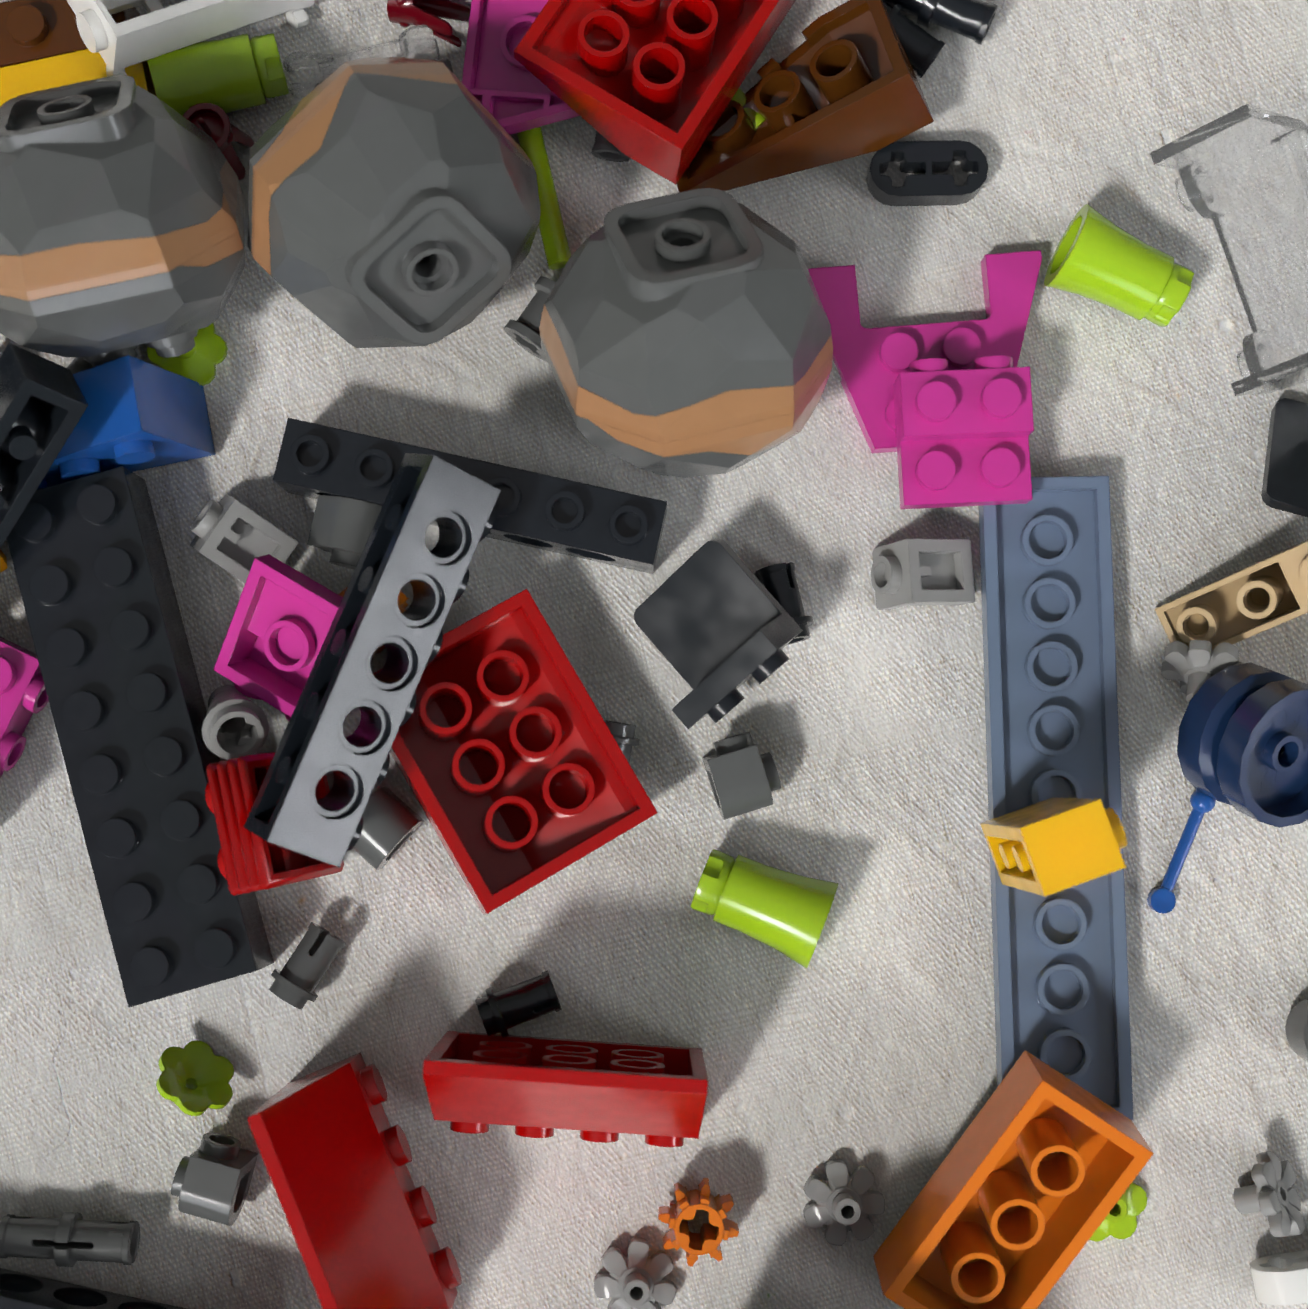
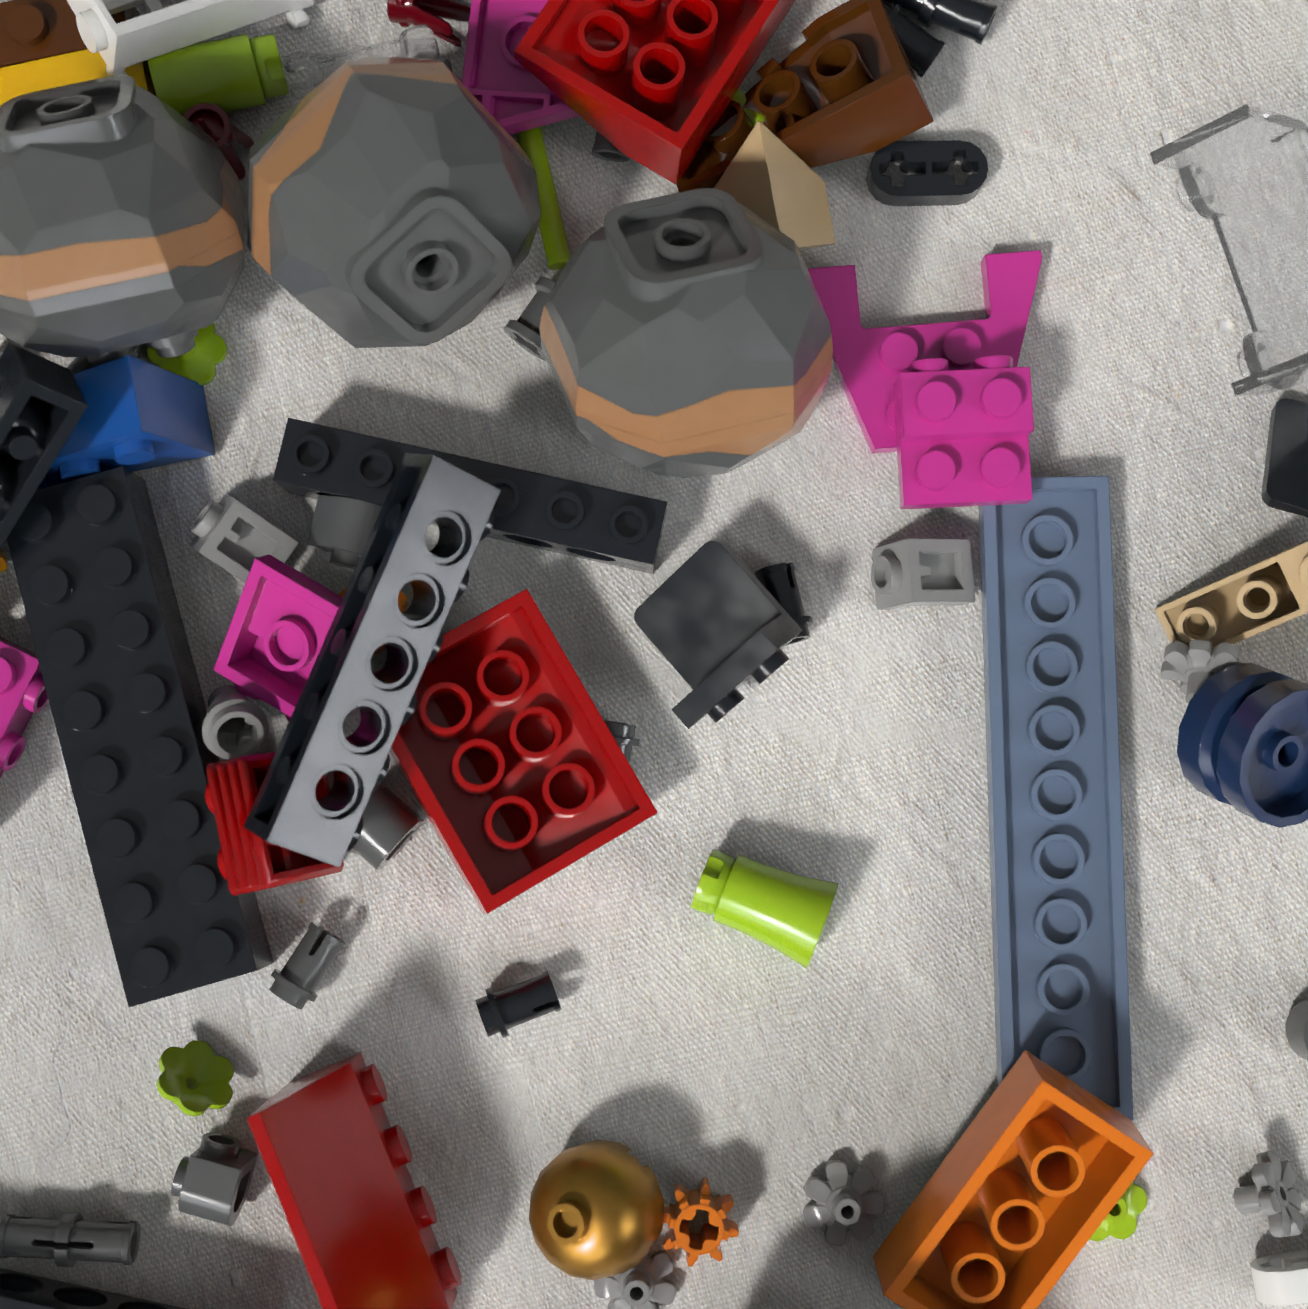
(568, 1086): red slope -> none
(596, 1210): none -> pearl gold cylinder
(741, 776): dark grey plate -> none
(780, 189): none -> tan slope
(1055, 844): yellow brick -> none
(1117, 269): lime plant -> none
(1162, 898): blue hinge -> none

